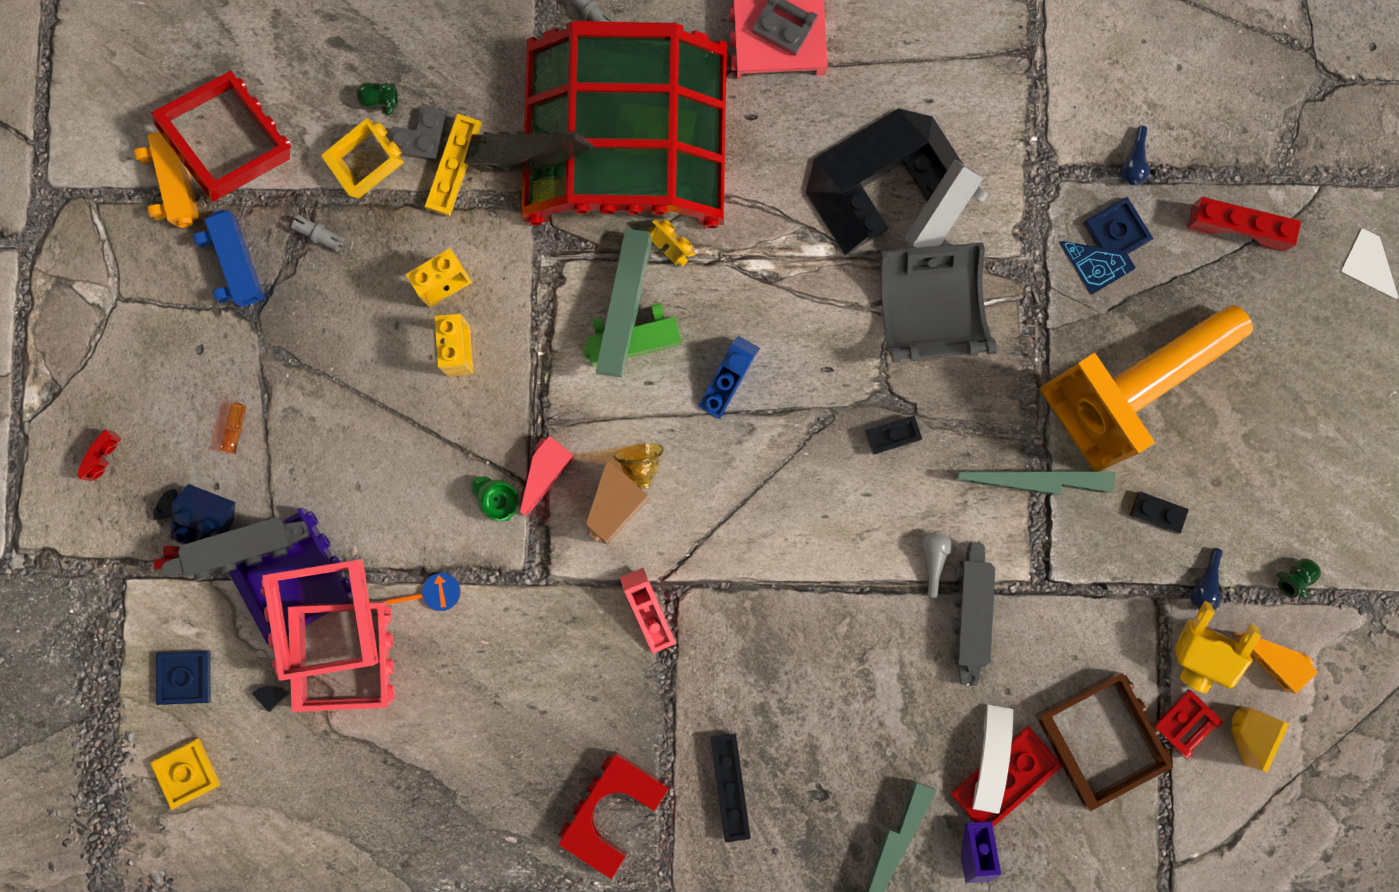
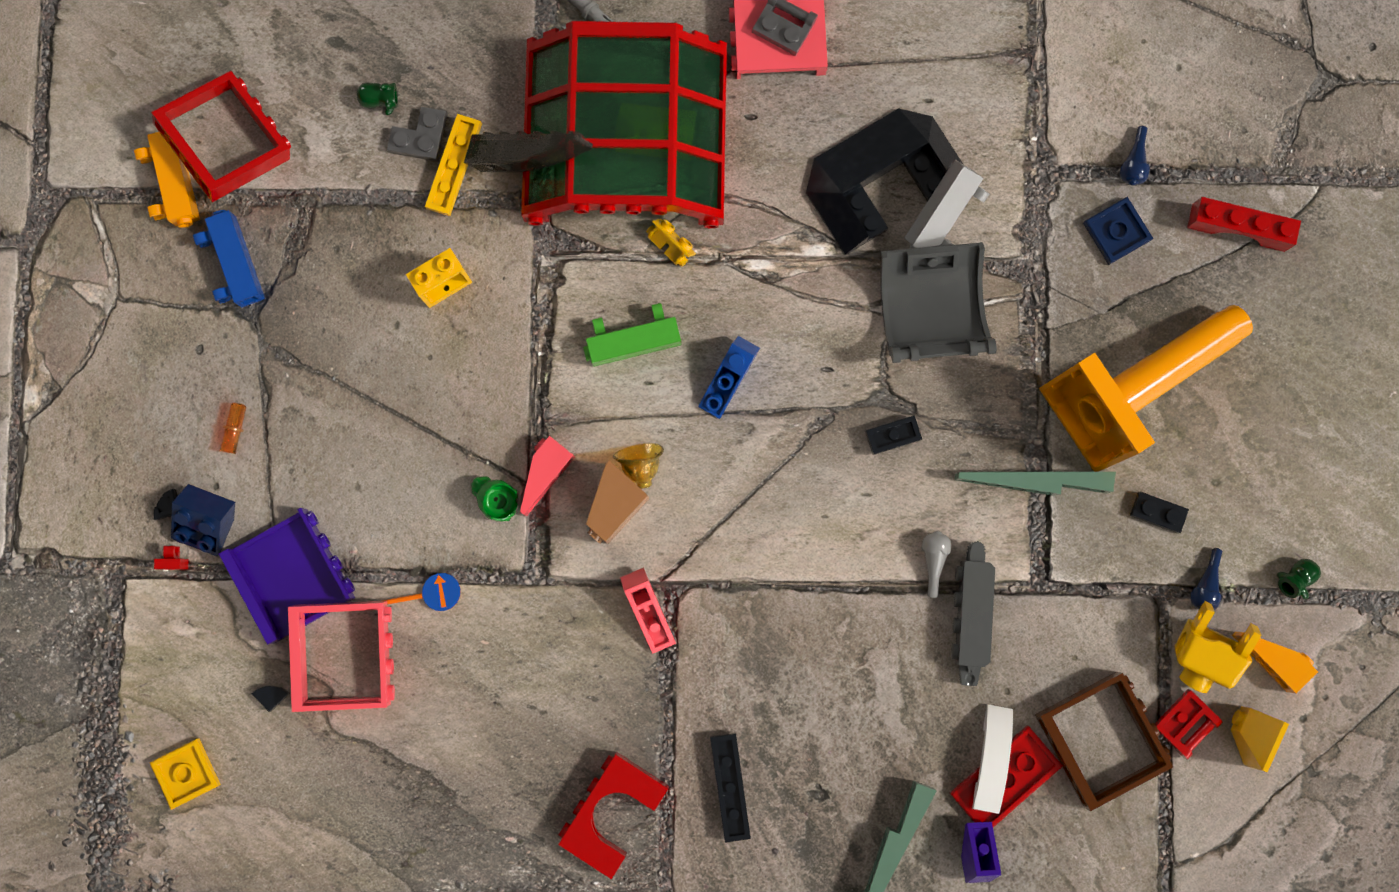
(93, 462): red slope -> none
(183, 677): dark blue tile -> none
(236, 547): dark grey hinge -> none
(278, 637): coral window -> none
(317, 233): light grey pin -> none
(335, 153): yellow window -> none
(456, 354): yellow window -> none
(624, 302): sand green slope -> none
(1097, 265): dark blue sticker -> none
(1369, 264): white sticker -> none

